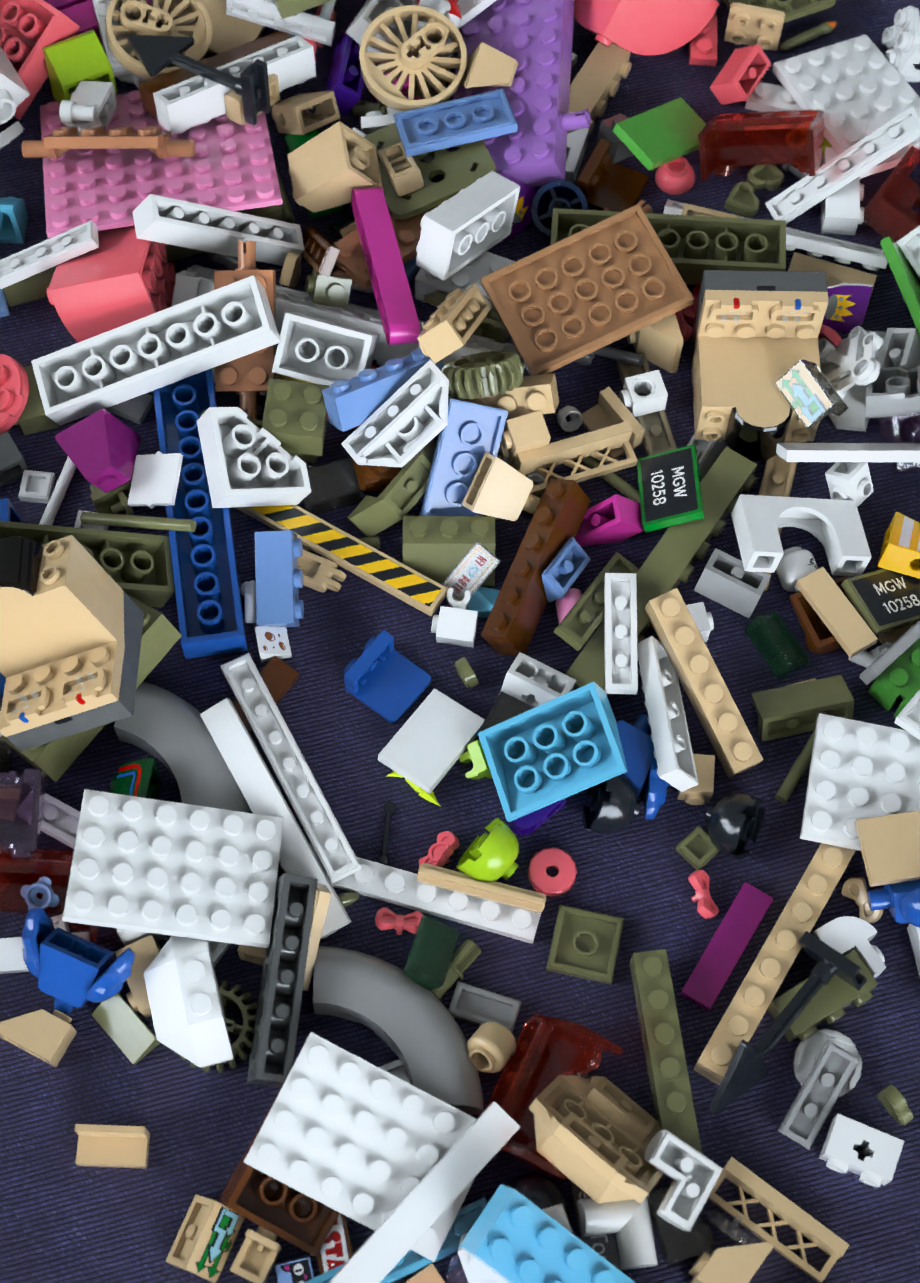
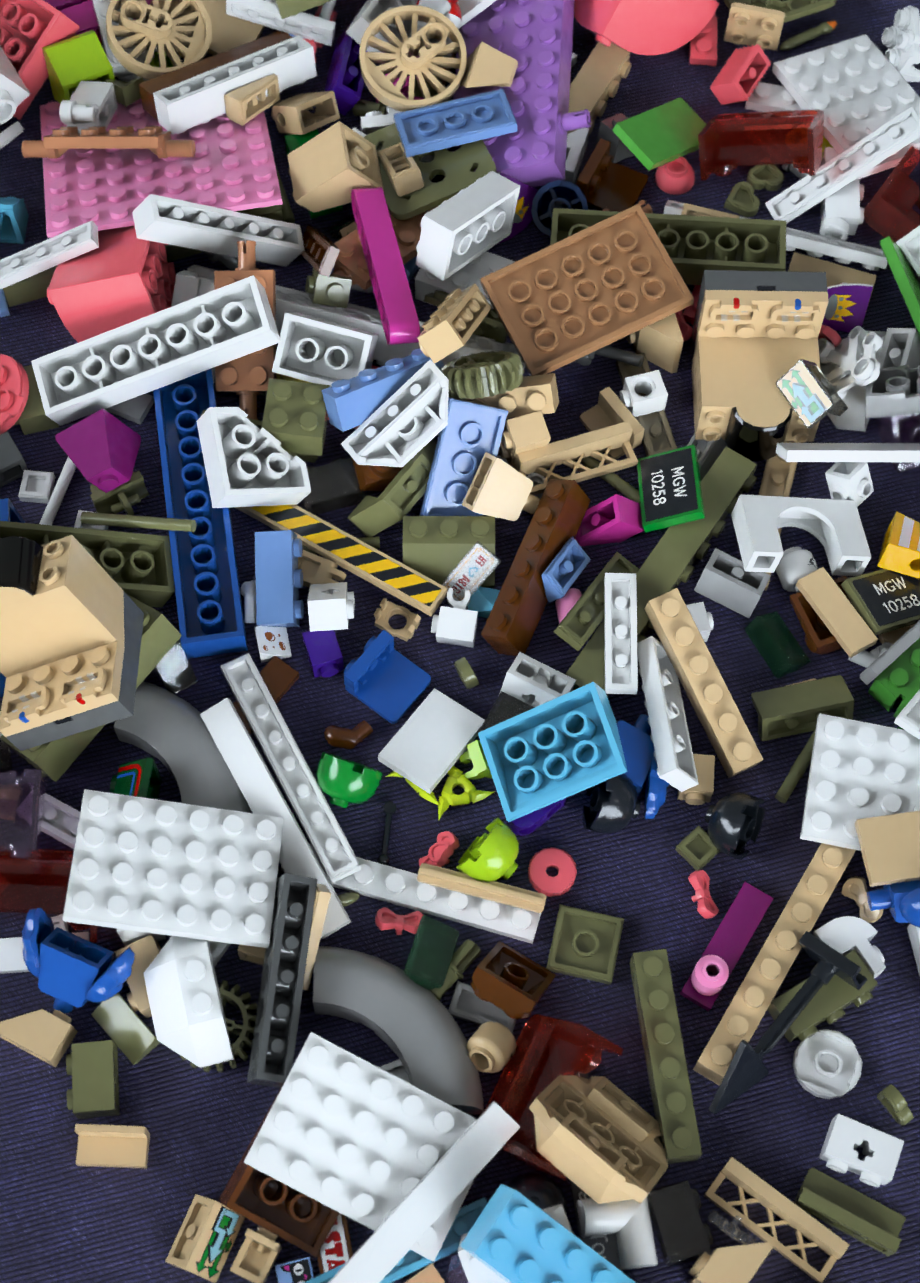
(43, 886): light blue plate -> none
(93, 1079): none -> olive brick
(127, 92): none -> olive slope
(155, 480): white piece -> none
(160, 51): black piece -> none
(176, 670): none -> clear smoke slope
(291, 270): tan tile -> none
(323, 653): none -> dark purple brick
(330, 606): none -> white brick
(346, 780): none -> green cylinder
(347, 738): none -> reddish brown arm
(389, 609): none -> tan piece
(470, 793): none -> neon yellow piece
(511, 981): none -> reddish brown slope
(575, 416): white hinge -> none
(692, 1175): white brick -> none
(708, 984): none -> bright pink brick
(818, 1094): light grey tile -> none
(835, 228): none -> white tile
(850, 1211): none -> olive panel

